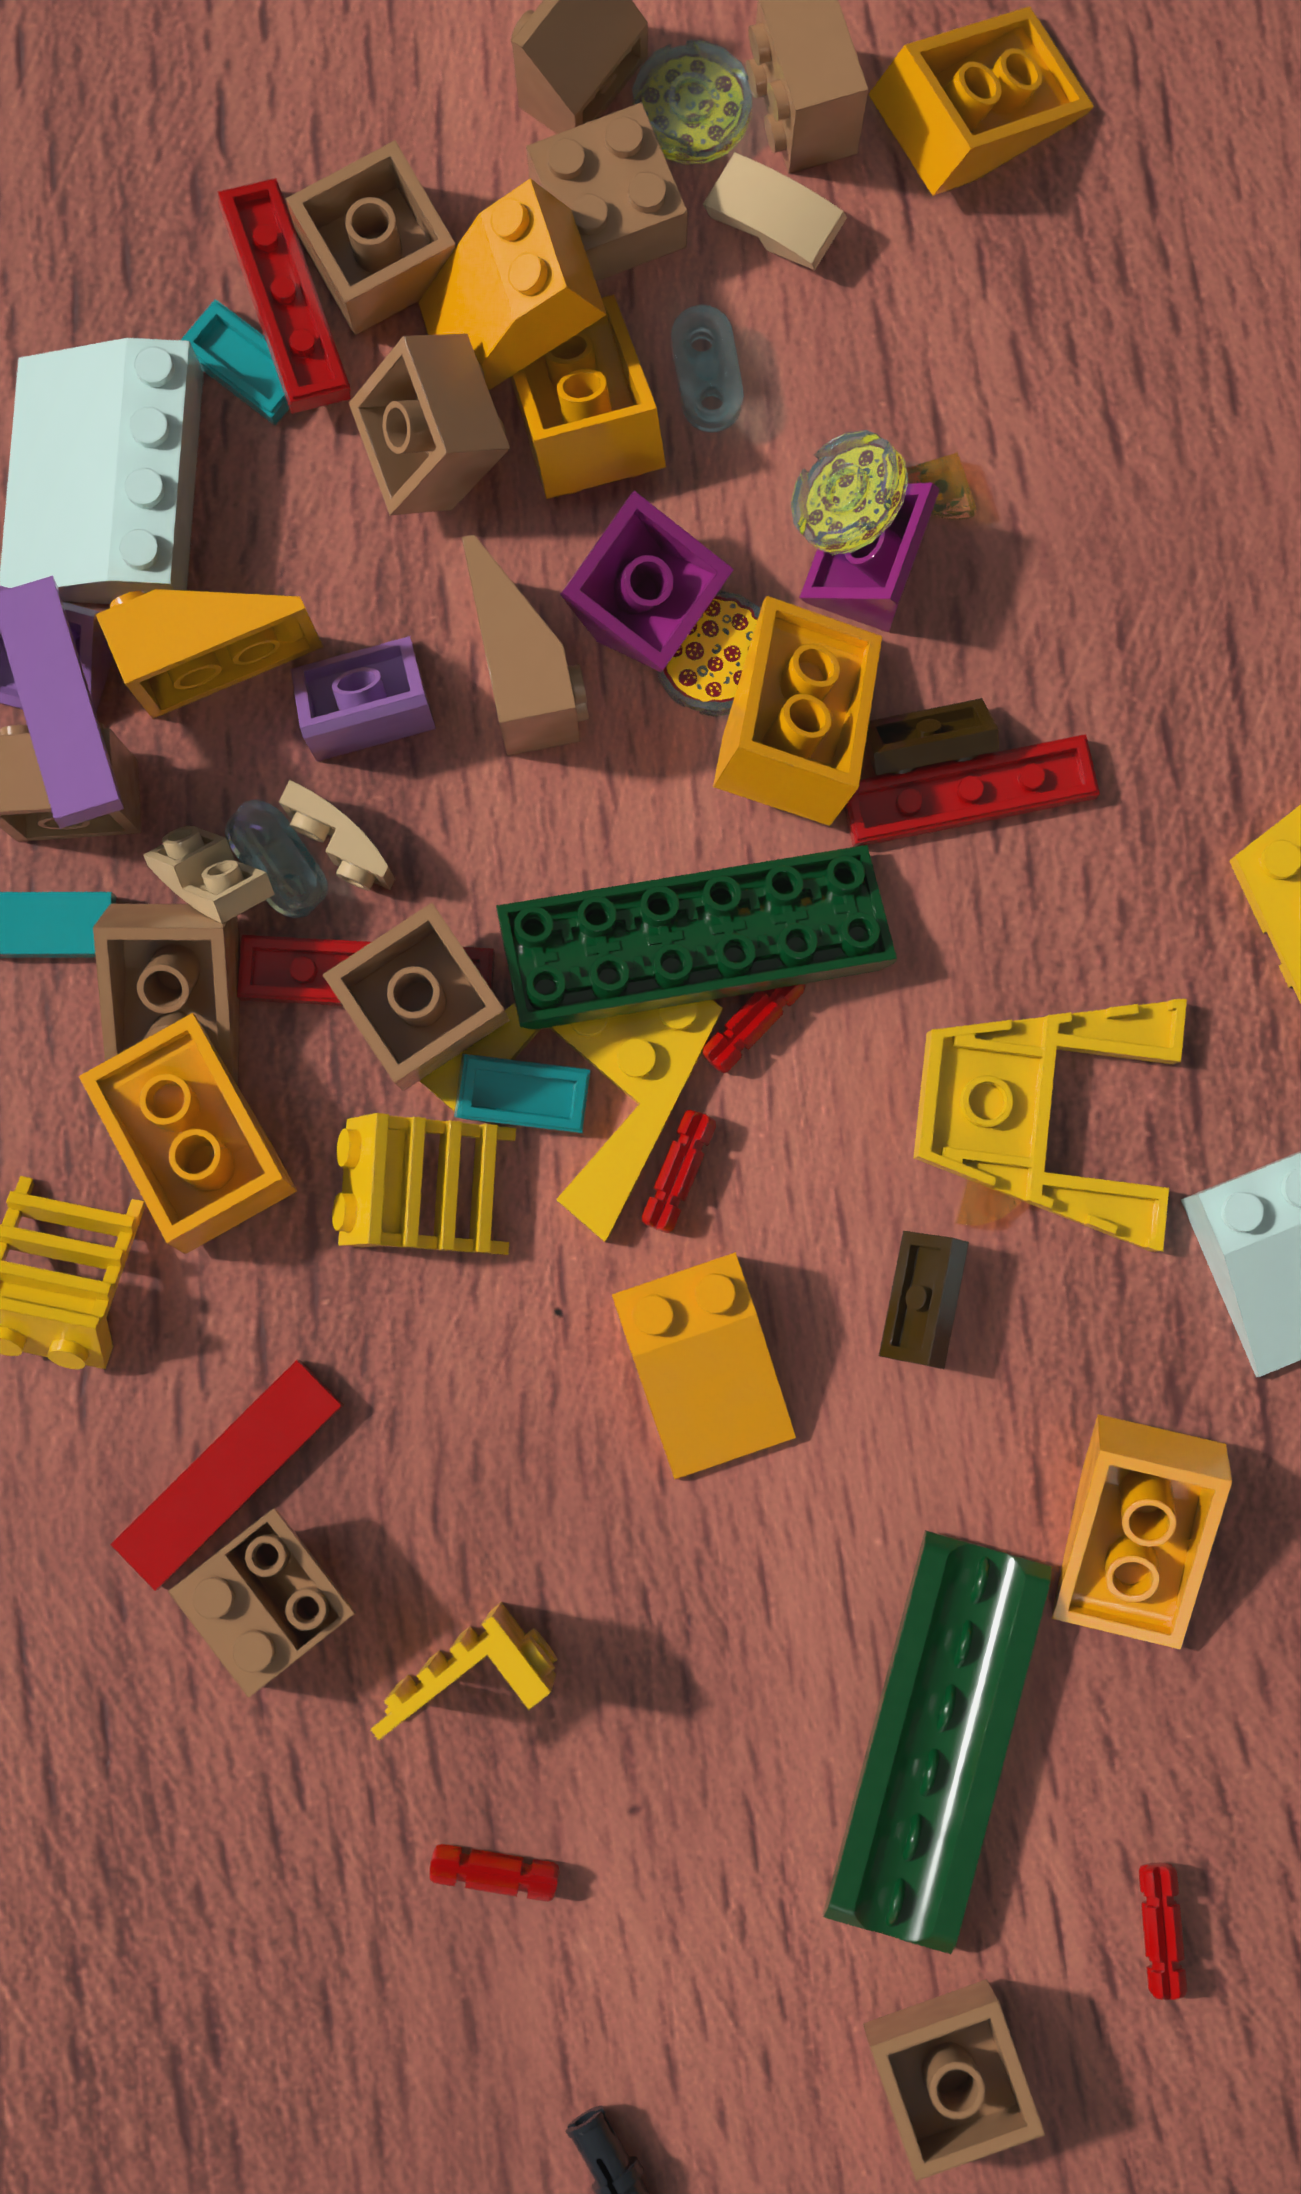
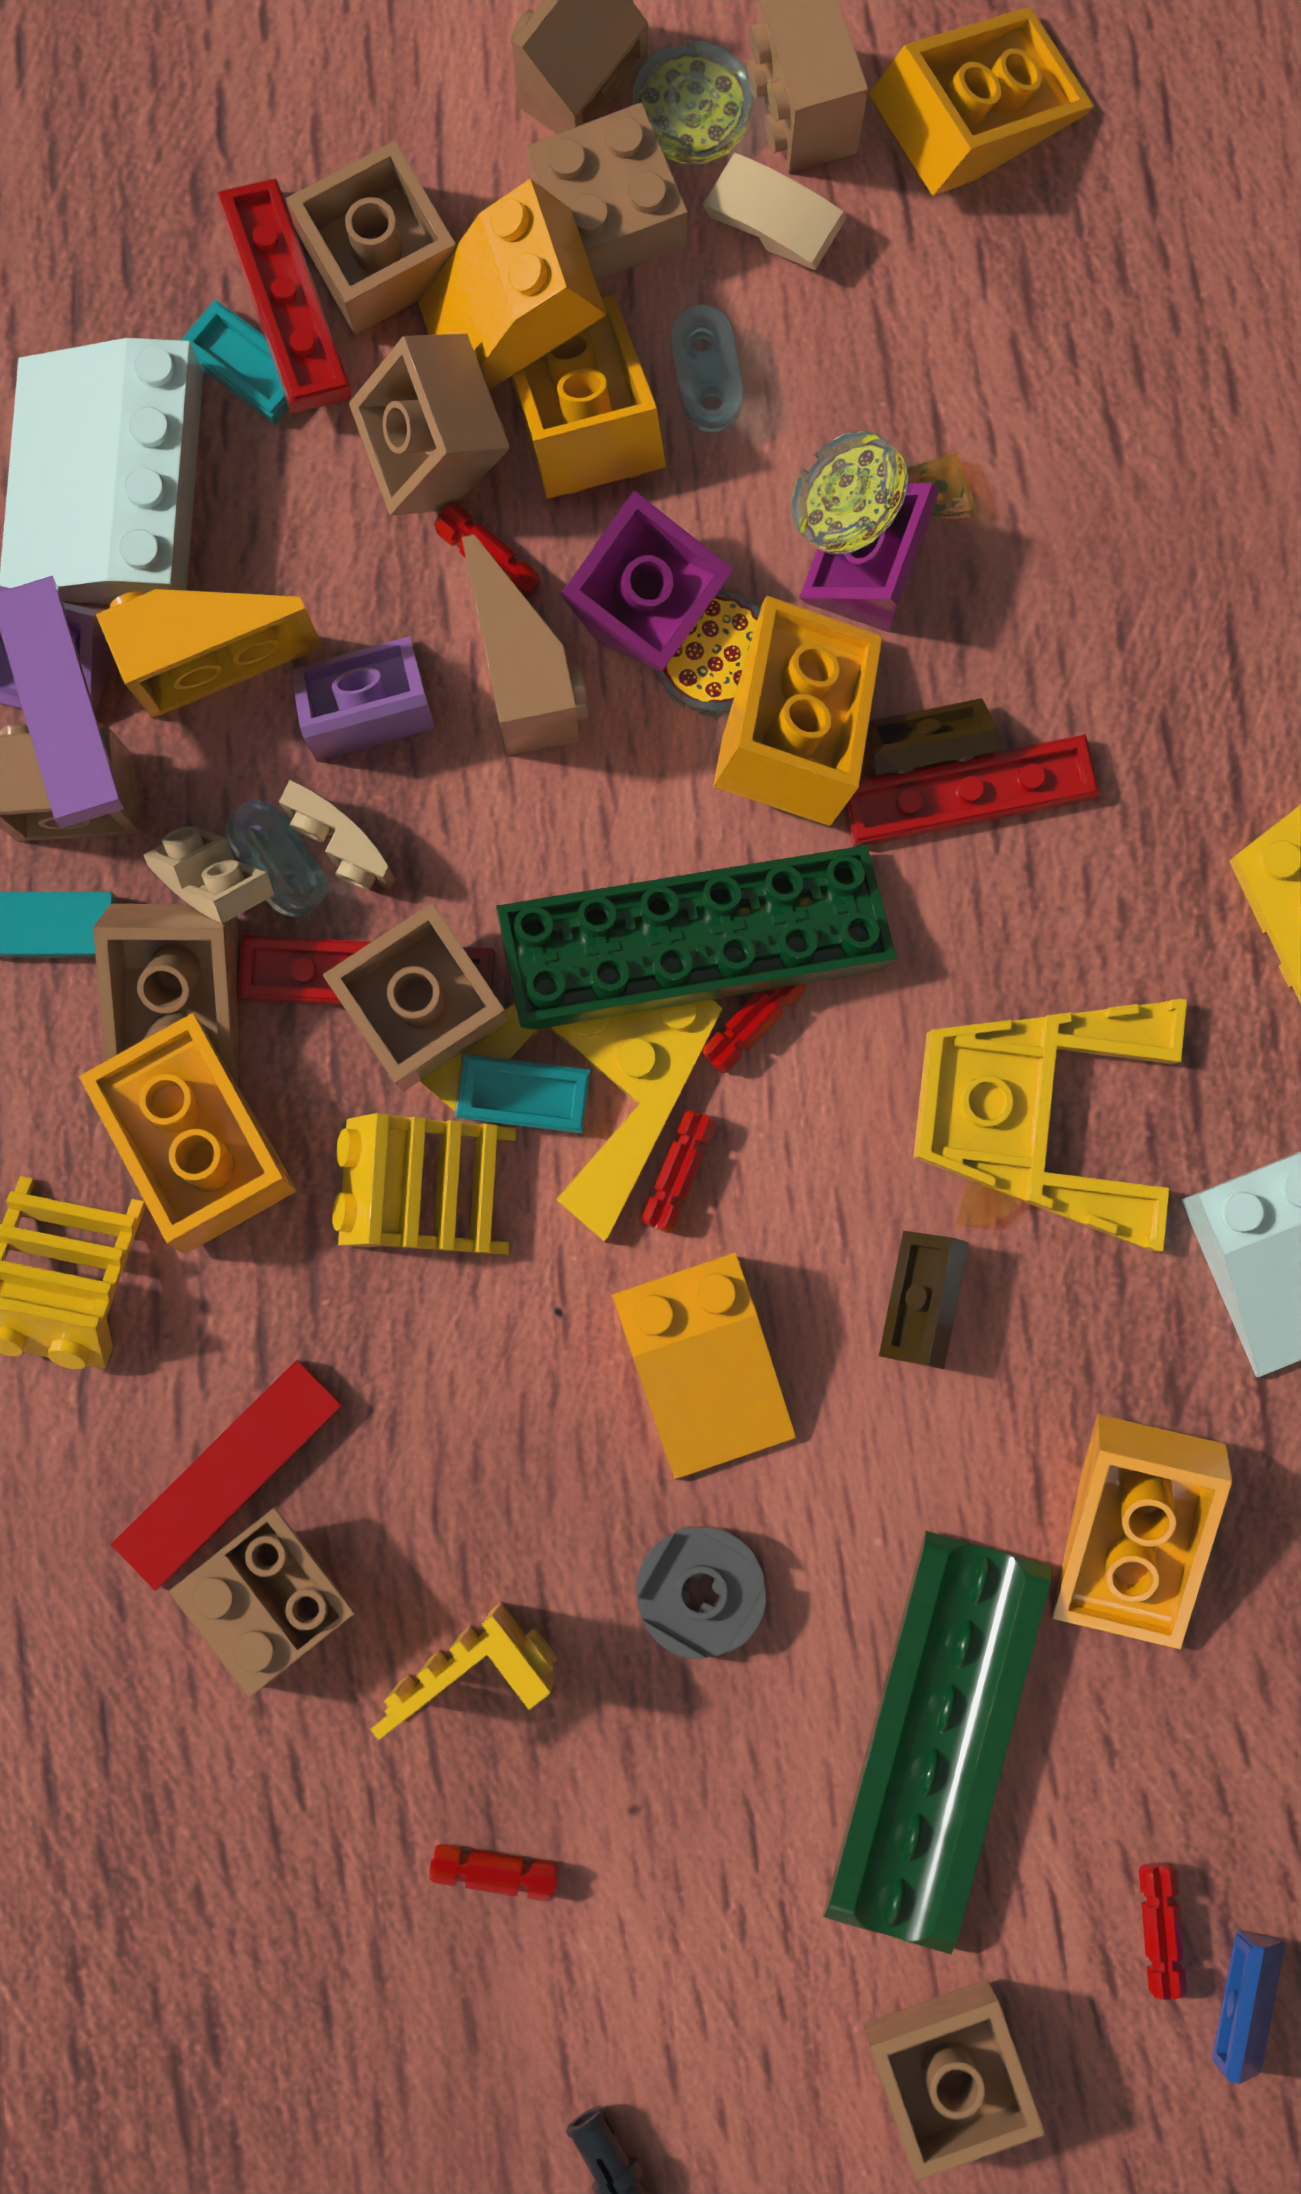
(456, 523): none -> red axle
(664, 1601): none -> dark grey plate
(1247, 2005): none -> blue slope

